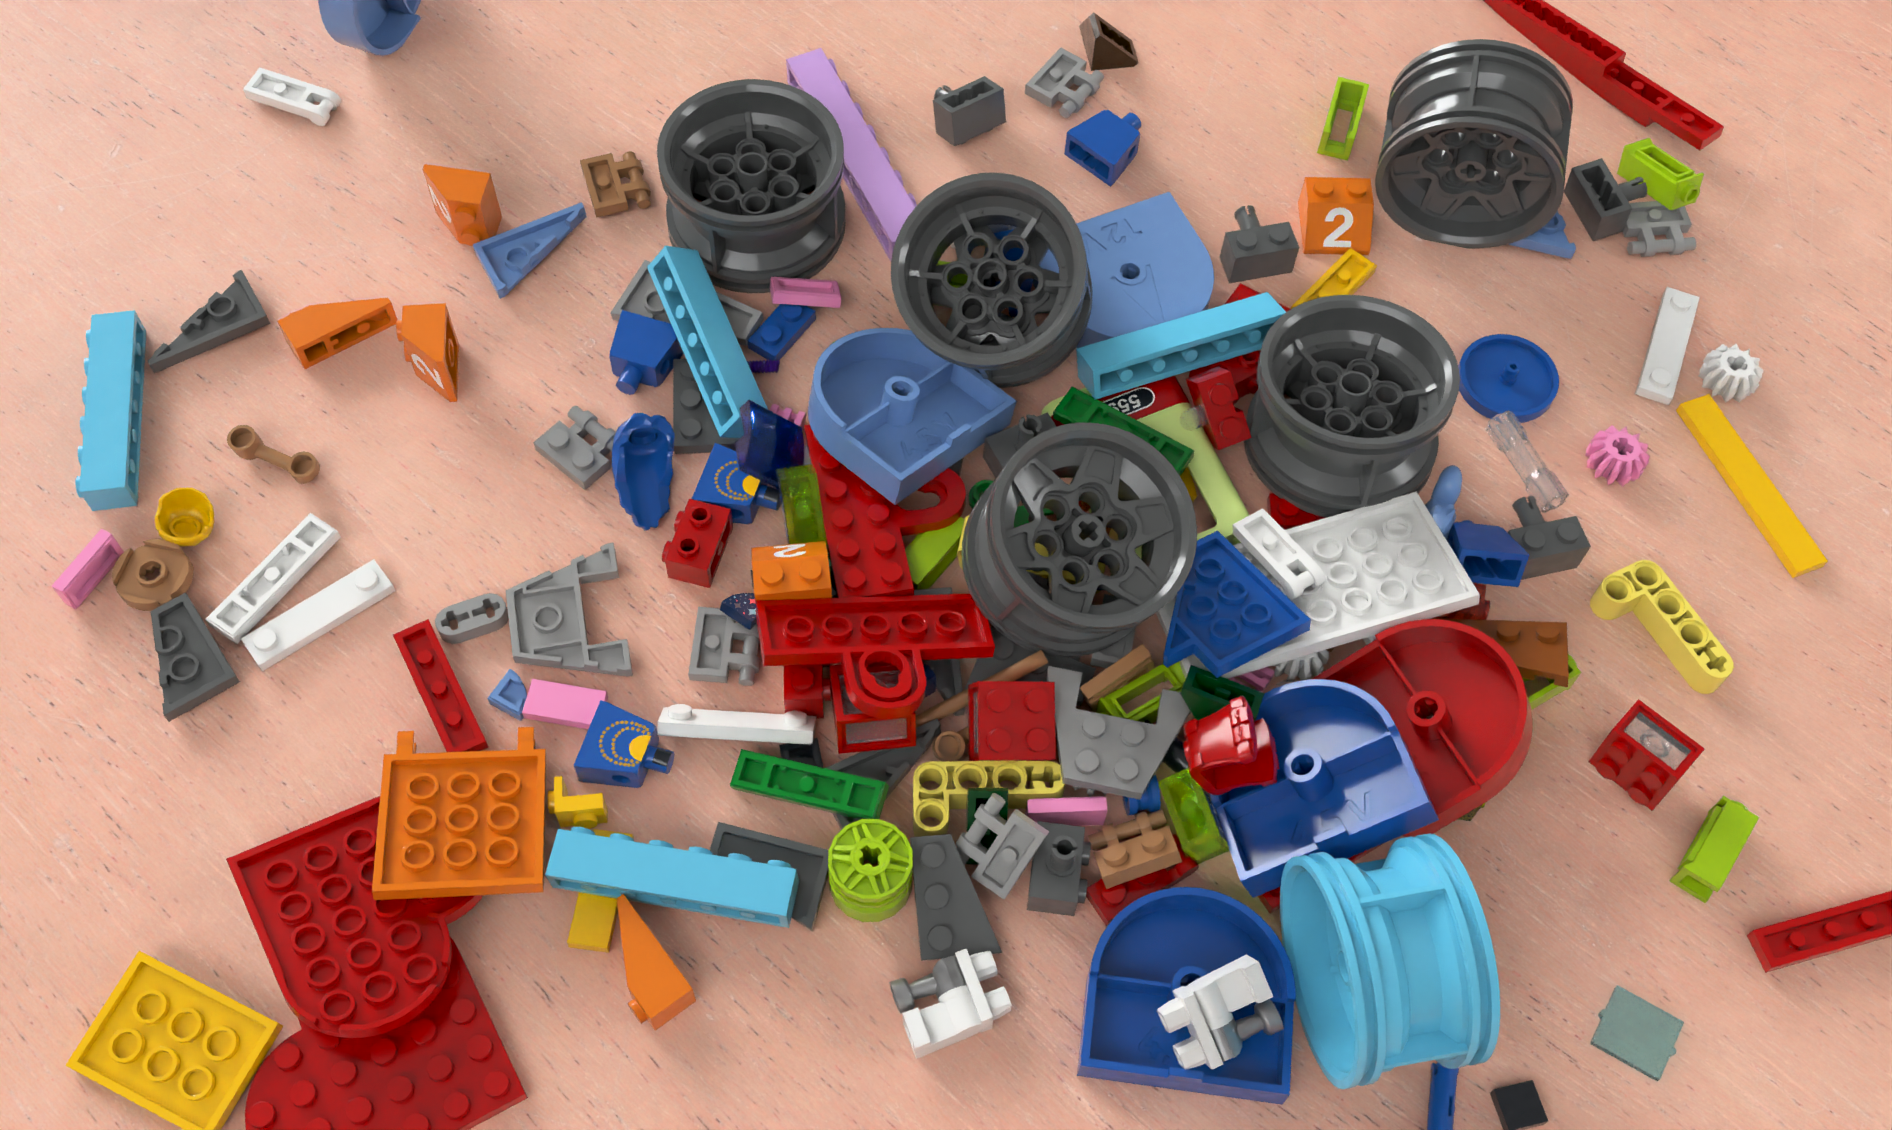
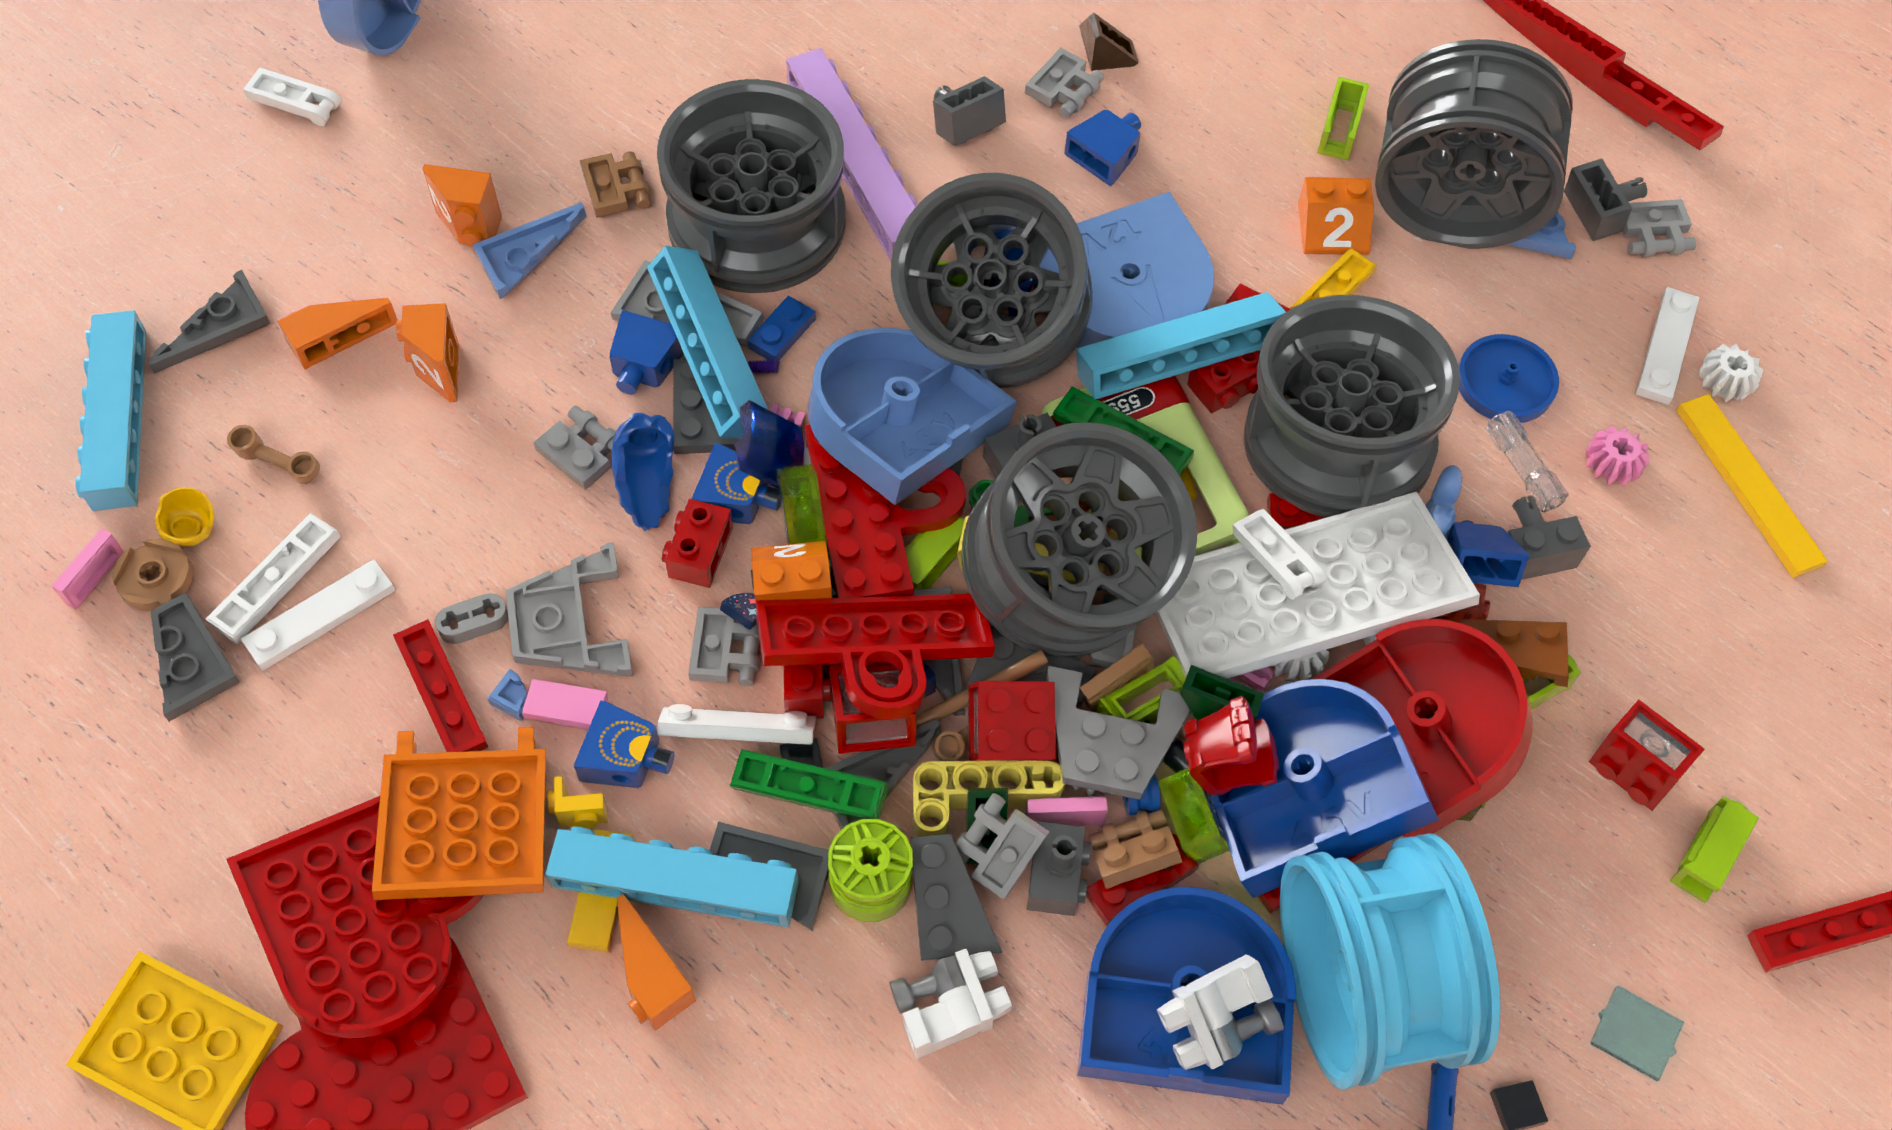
(805, 292): bright pink tile -> none
(1214, 408): red piece -> none
(1229, 611): blue wing -> none
(1257, 249): dark grey brick -> none
(1665, 176): lime window -> none
(1703, 659): light yellow beam -> none

